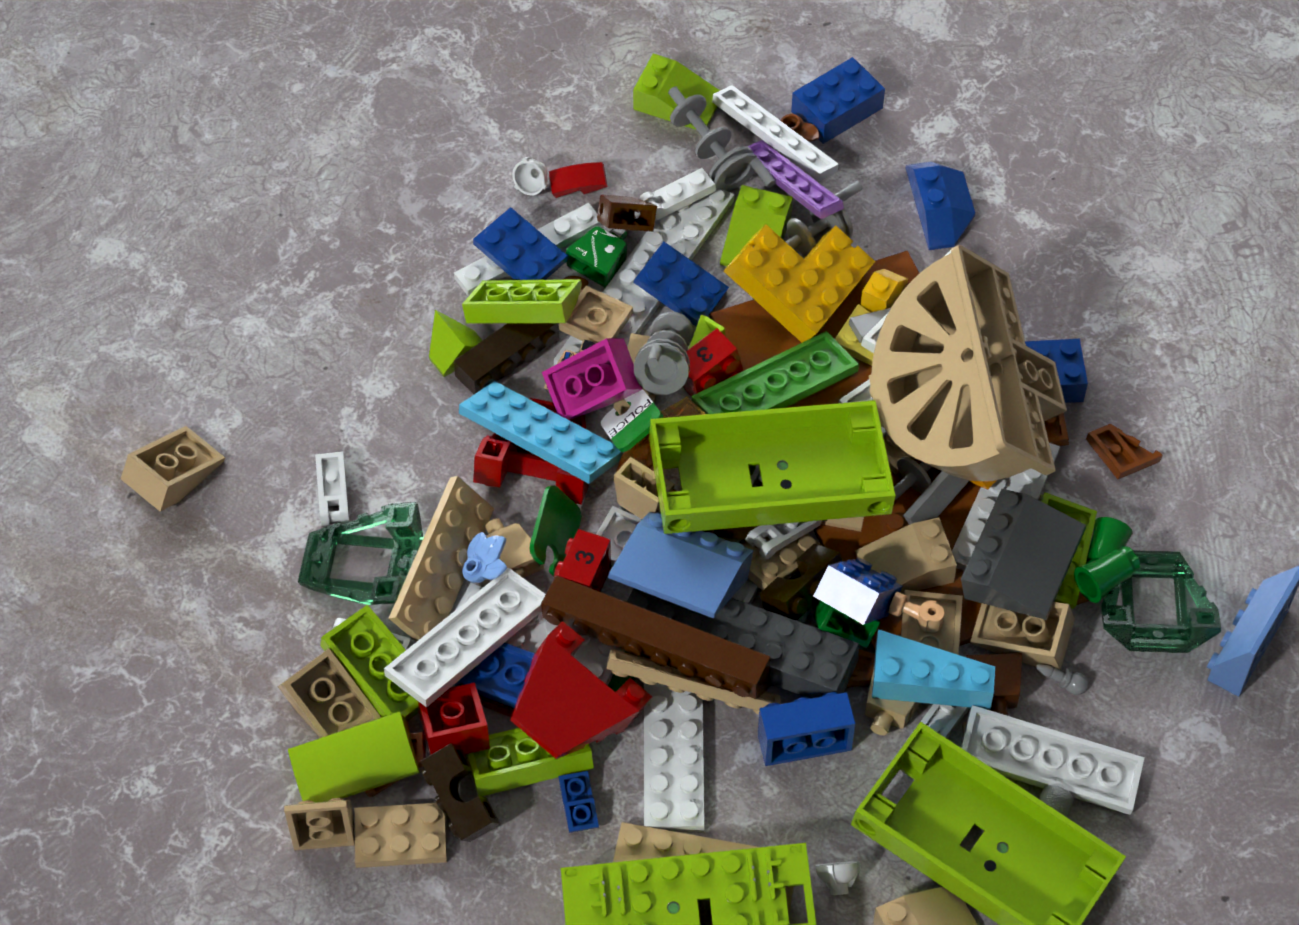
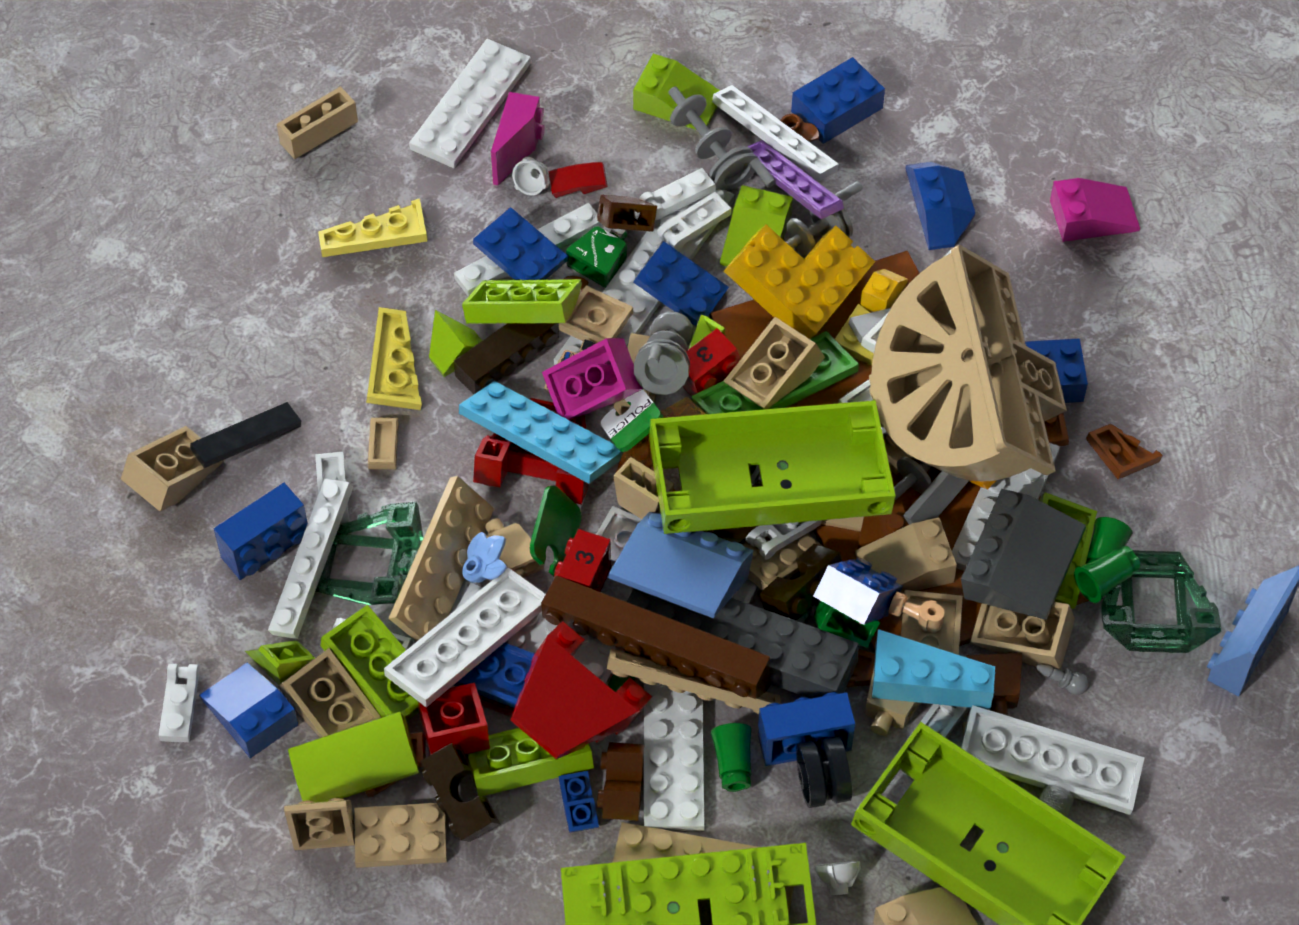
(179, 703): none -> white plate
(245, 434): none -> black tile
(250, 709): none -> blue slope
(261, 531): none -> blue brick
(281, 659): none -> lime slope
(310, 559): none -> white plate
(317, 122): none -> tan brick
(383, 443): none -> tan tile
(388, 230): none -> light yellow wing
(392, 365): none -> light yellow wing
(470, 103): none -> white plate
(516, 134): none -> dark pink slope
(623, 781): none -> reddish brown brick
(694, 221): none -> white plate
(733, 755): none -> green plant
(775, 364): none -> tan slope
(823, 772): none -> black wheel
(1091, 209): none -> dark pink slope

